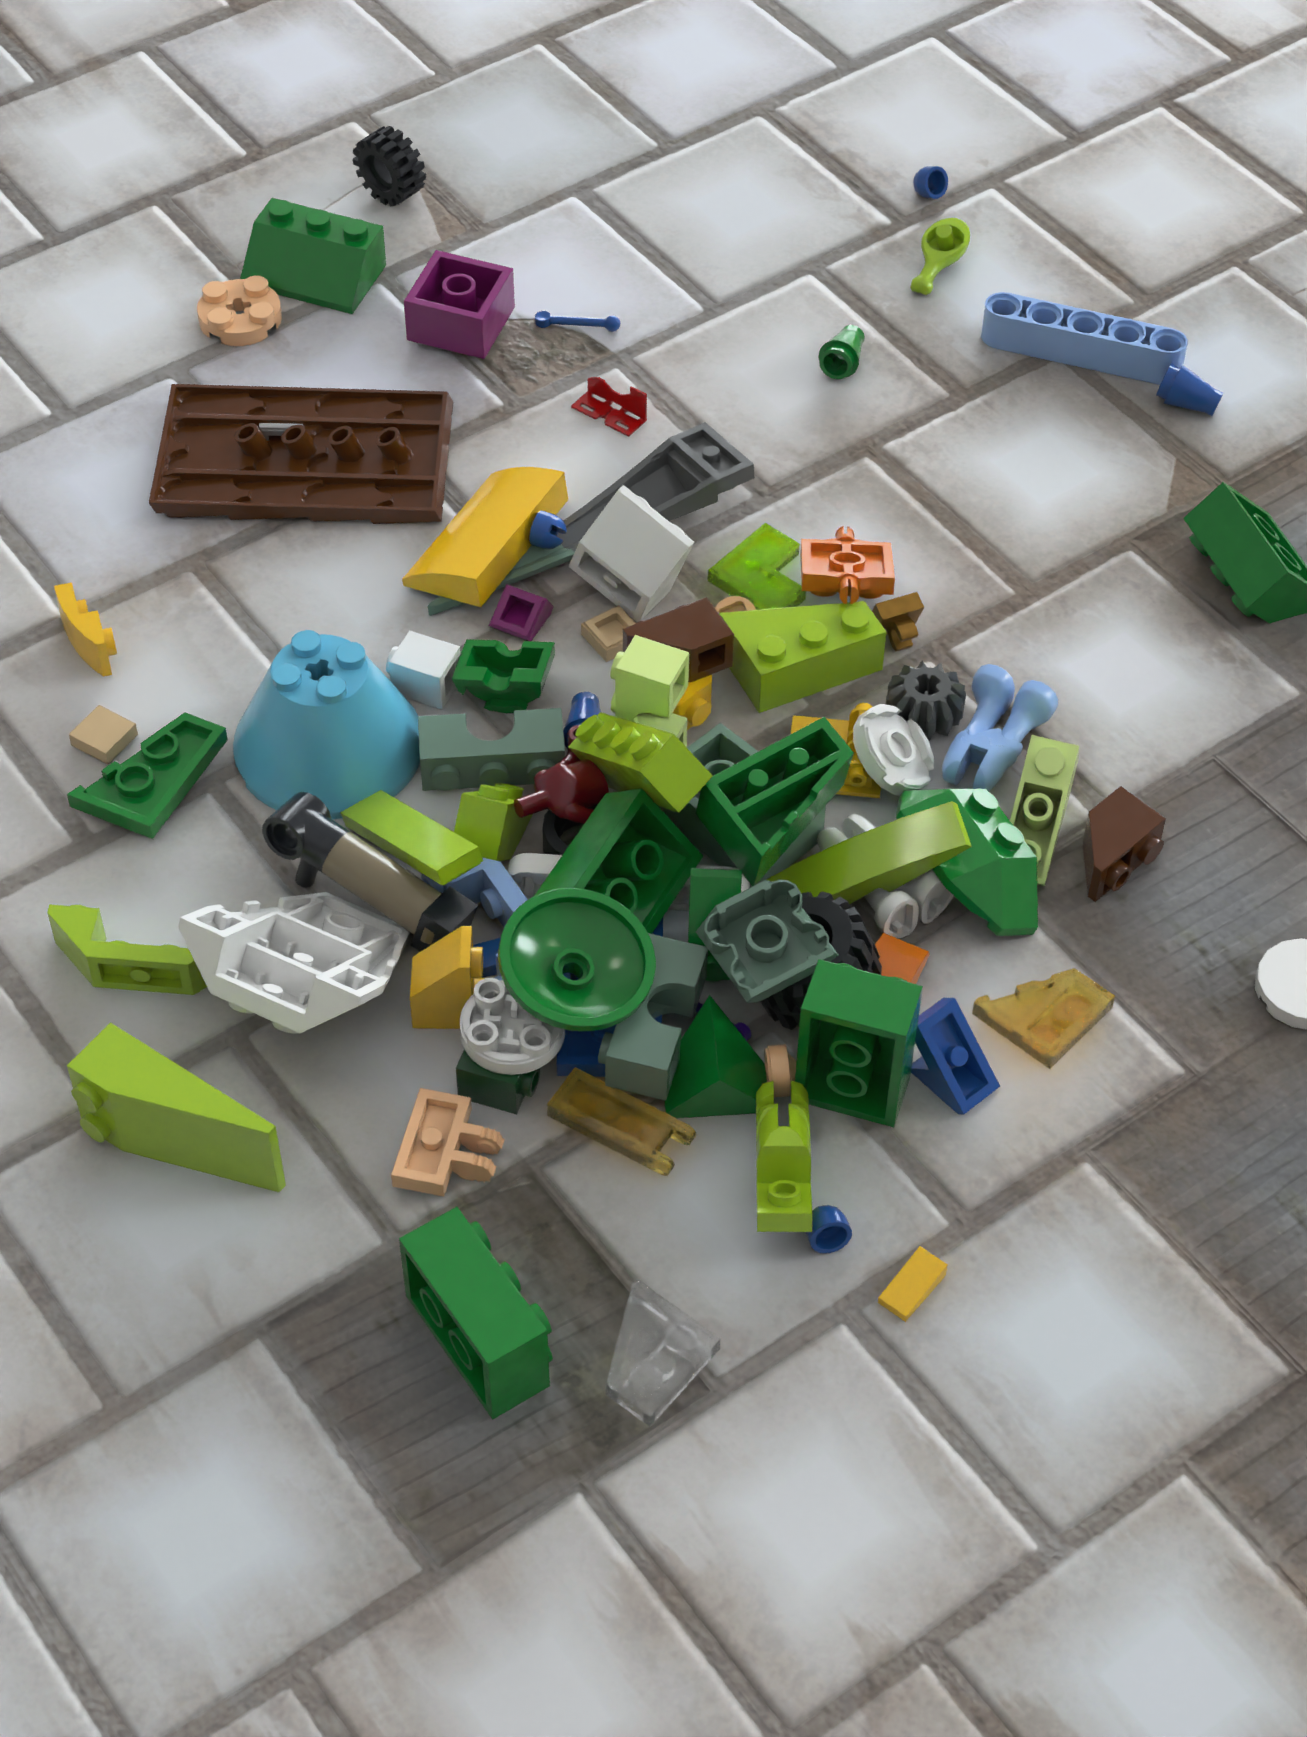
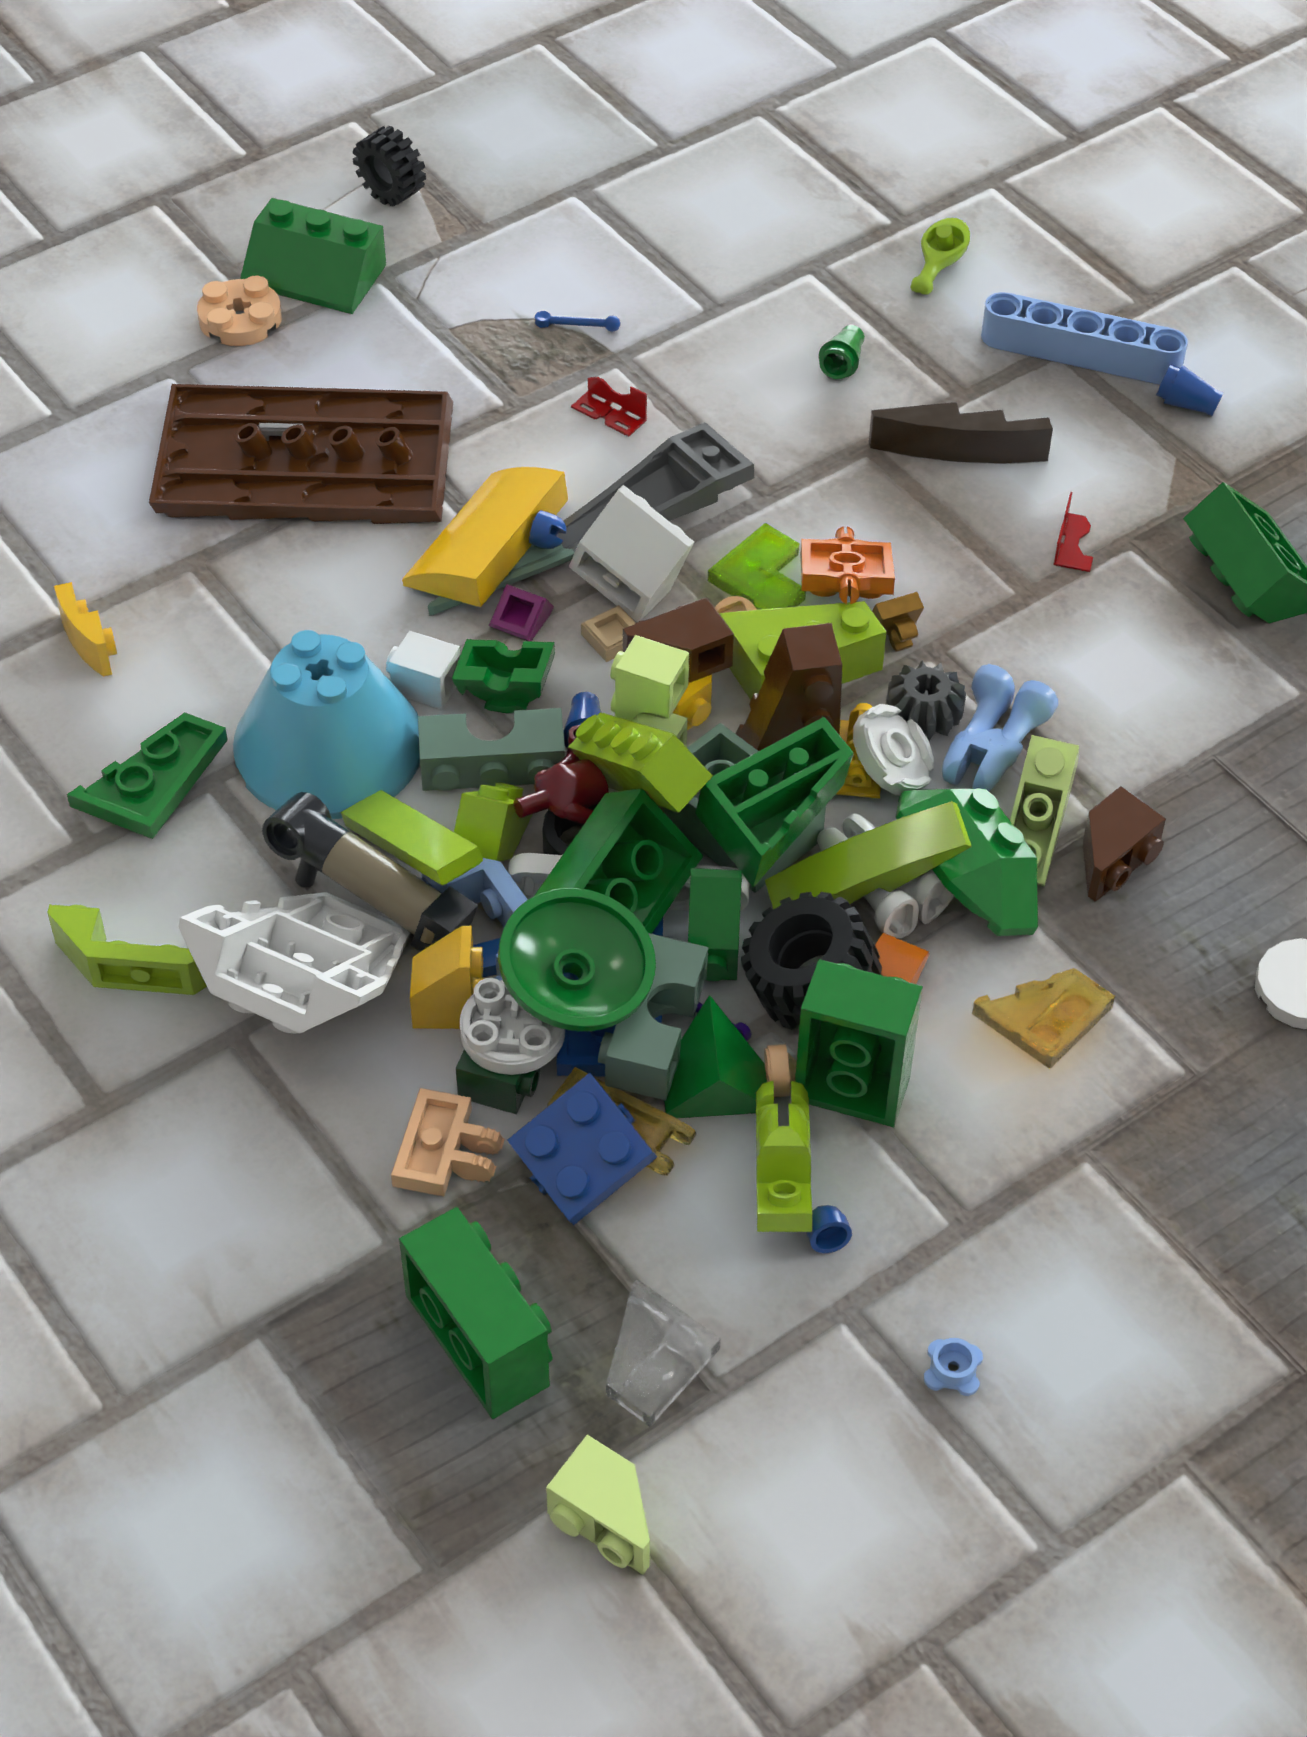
(103, 734): tan tile -> none
(170, 1114): lime slope -> none
(459, 304): magenta brick -> none
(582, 1148): none -> blue plate
(602, 1501): none -> yellowish green slope
(765, 939): sand green slope -> none
(798, 686): none -> reddish brown wedge
(913, 1283): yellow piece -> none
(931, 178): blue hinge -> none
(947, 435): none -> dark brown slope
(952, 1058): blue slope -> none
(955, 1352): none -> light blue plate
(1070, 553): none -> red piece

